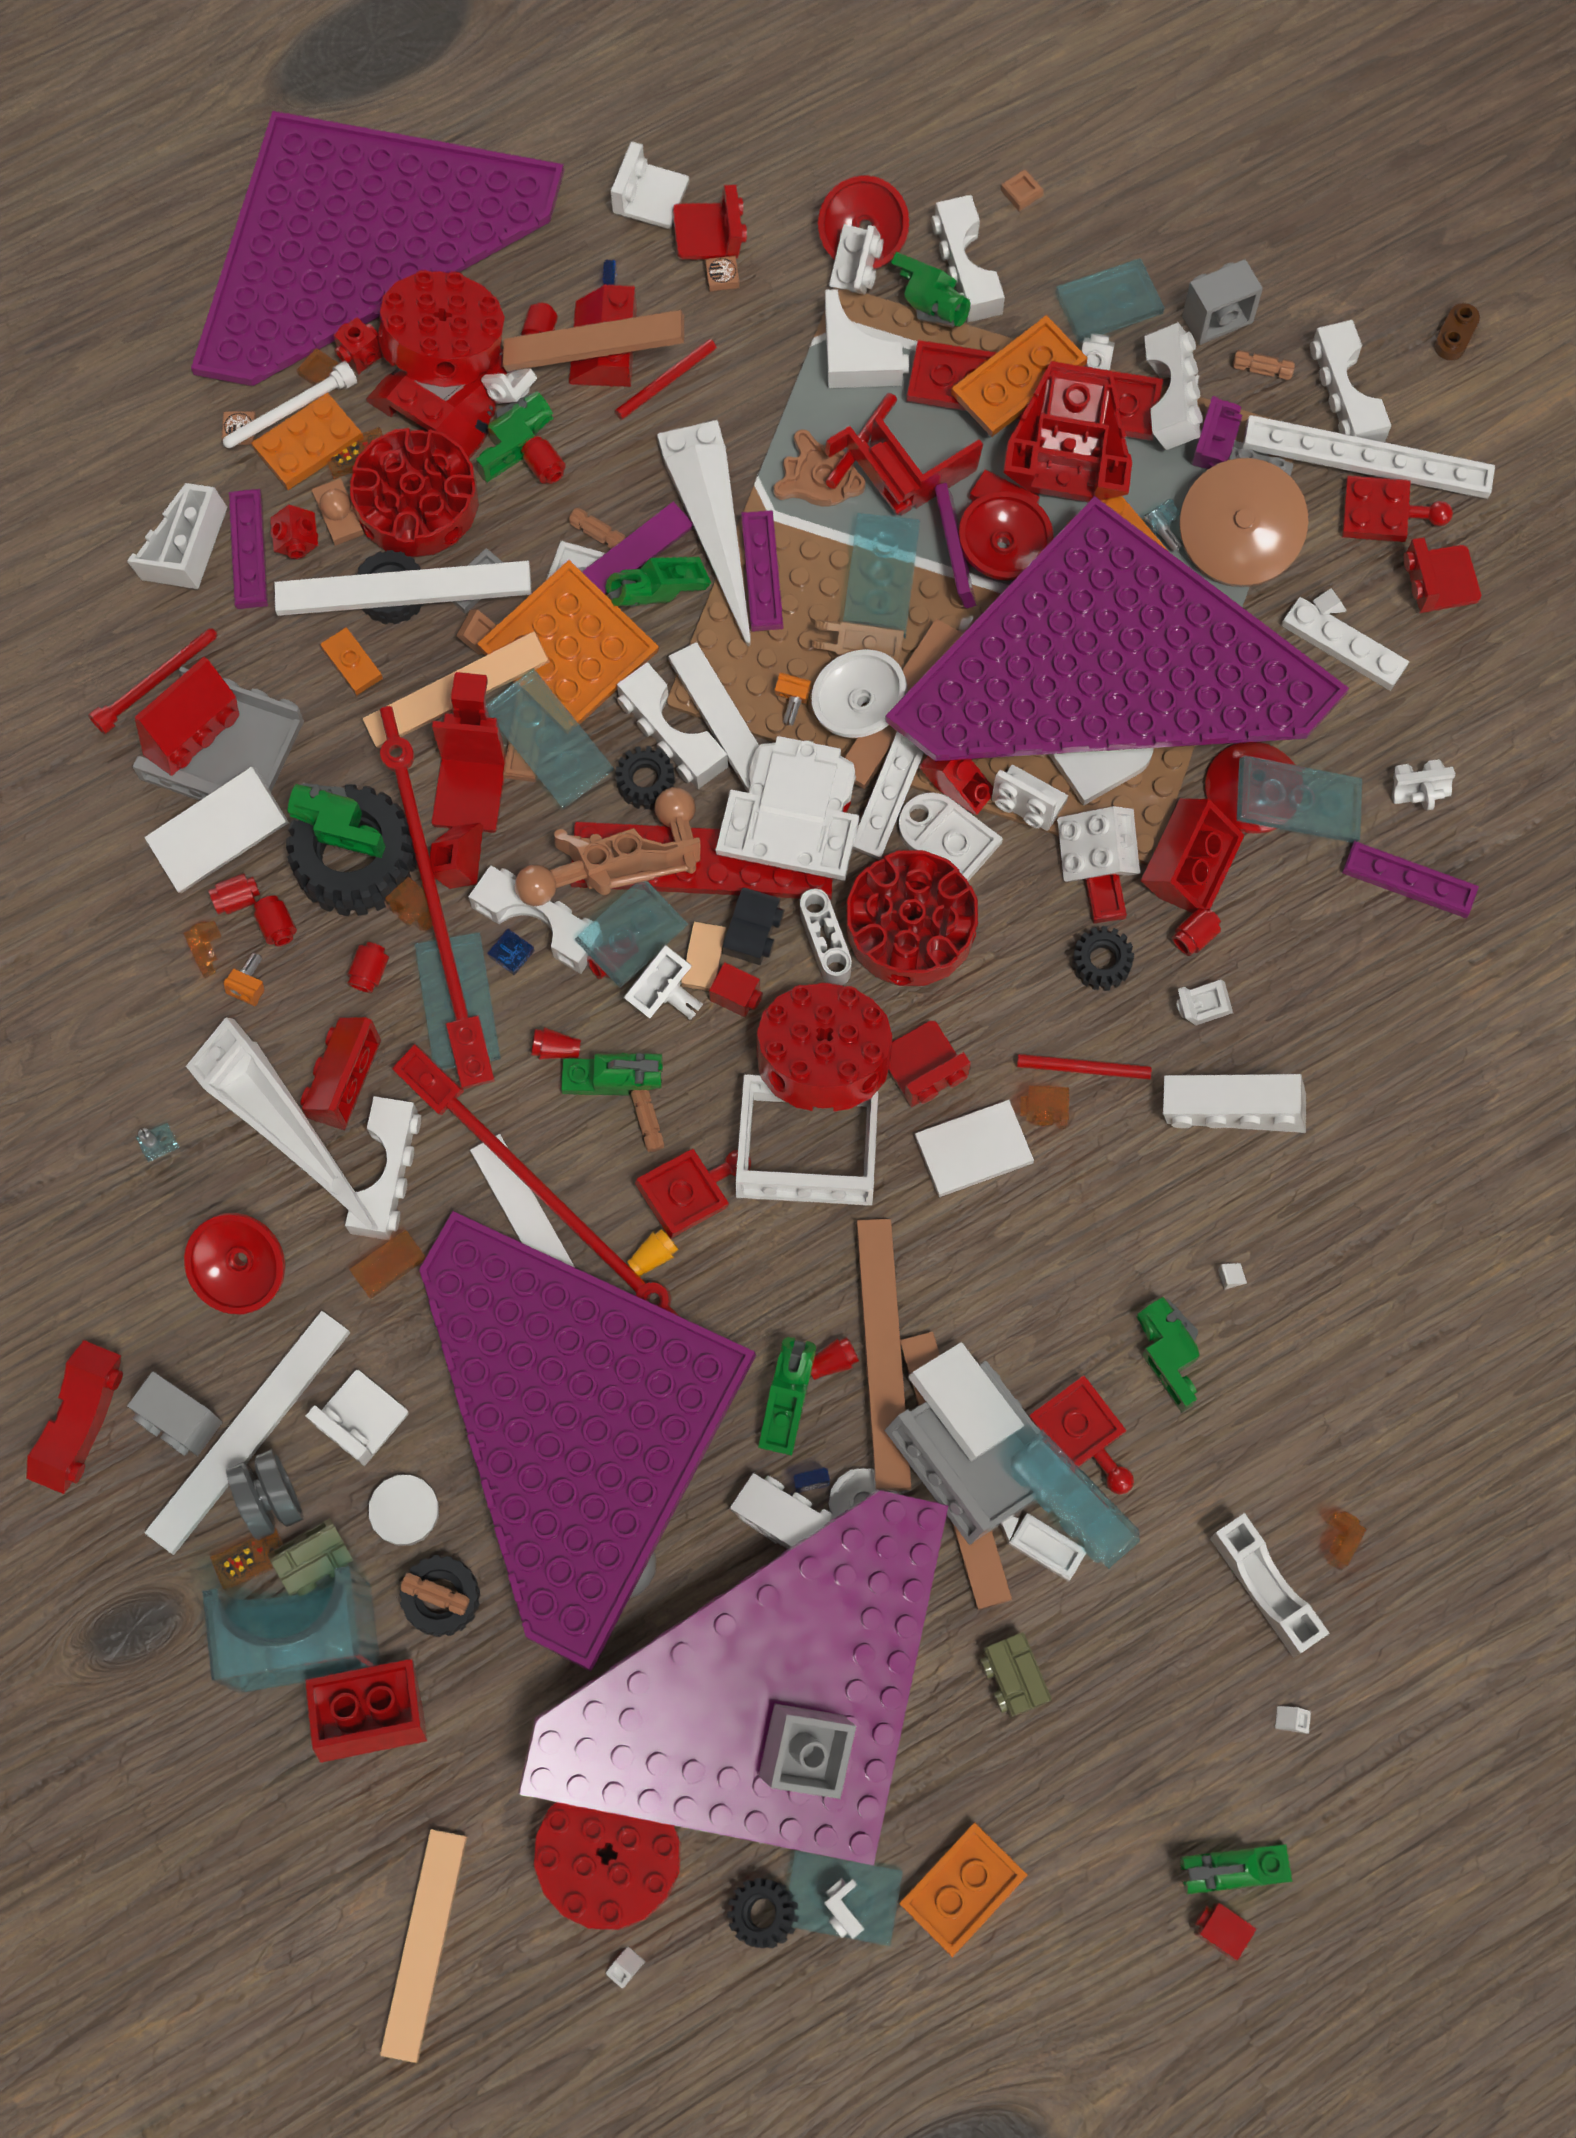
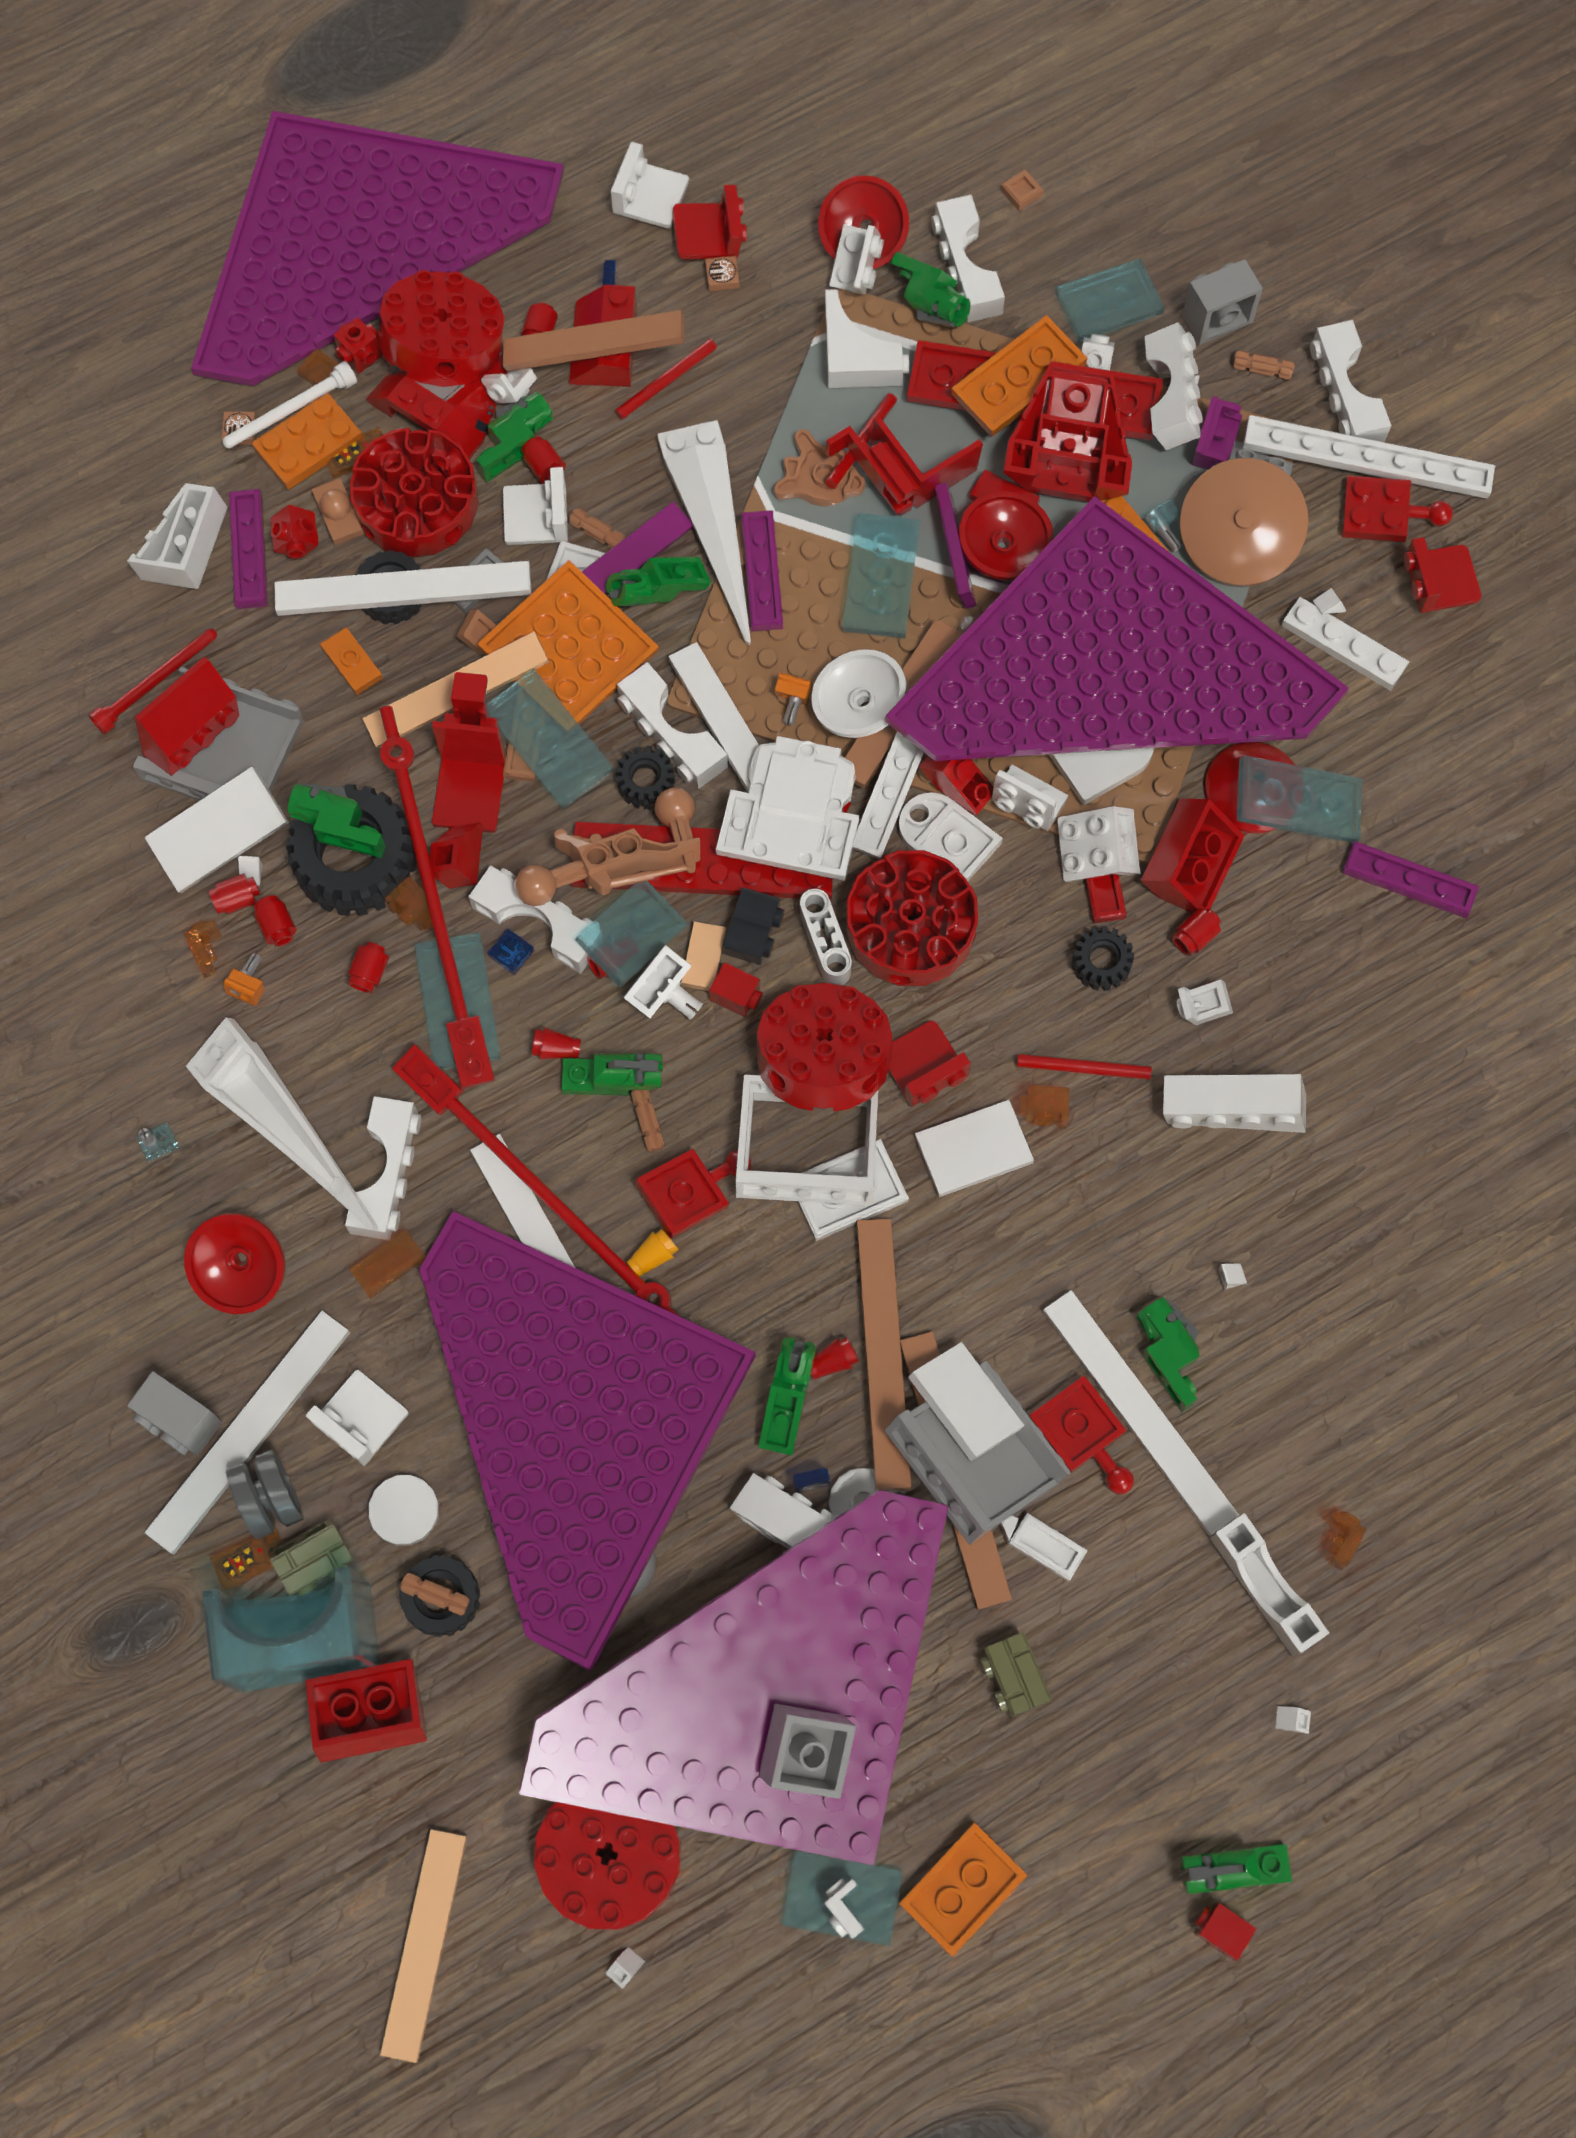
(86, 1395): red brick -> none
(251, 867): none -> white piece
(341, 1071): red slope -> none
(536, 511): none -> white bracket
(741, 1913): black tyre -> none
(859, 637): medium nougat hinge -> none
(888, 1192): none -> white tile
(1074, 1499): clear light blue brick -> none
(1140, 1413): none -> white tile
(1422, 786): white hips -> none
(1458, 329): reddish brown plate -> none

